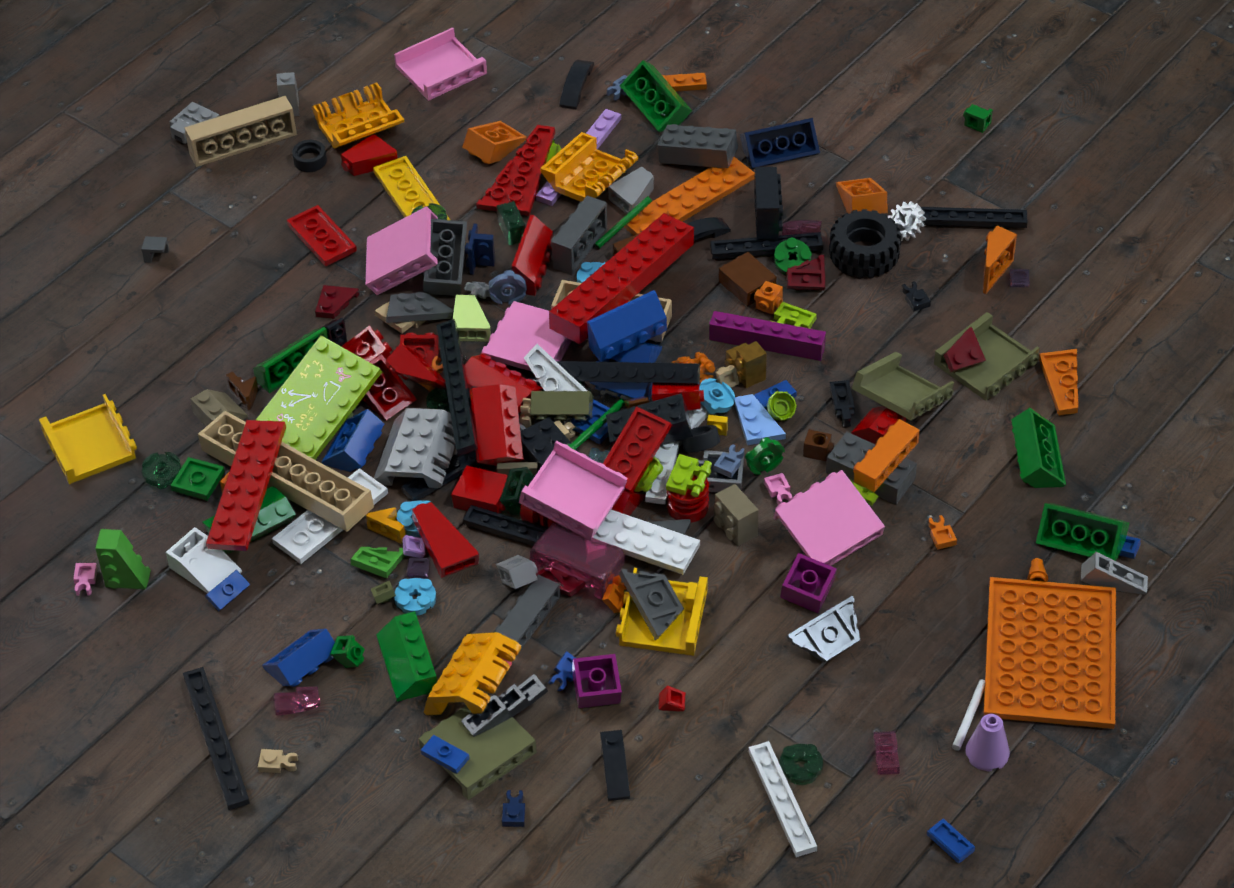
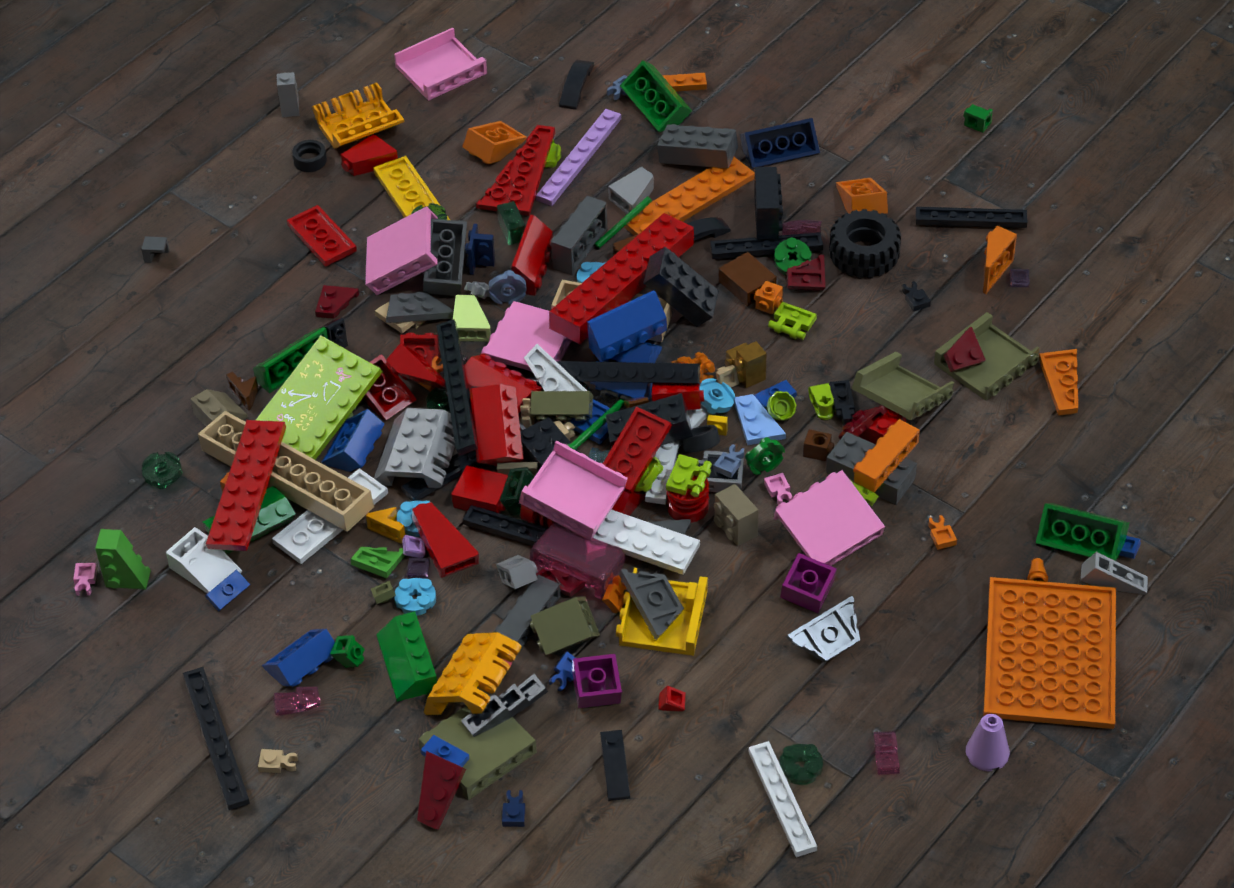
(89, 441): yellow panel -> none
(189, 116): light grey piece -> none
(197, 478): green plate -> none
(240, 131): tan brick -> none
(368, 345): red plate -> none
(438, 789): none -> dark red wing
(564, 625): none -> olive slope
(583, 170): light orange slope -> none
(681, 286): none -> black brick
(769, 335): magenta brick -> none
(822, 400): none -> lime piece
(862, 421): none -> dark red wing
(908, 218): white gear -> none
(950, 841): blue plate -> none
(969, 715): white bar -> none
(1037, 450): green slope -> none

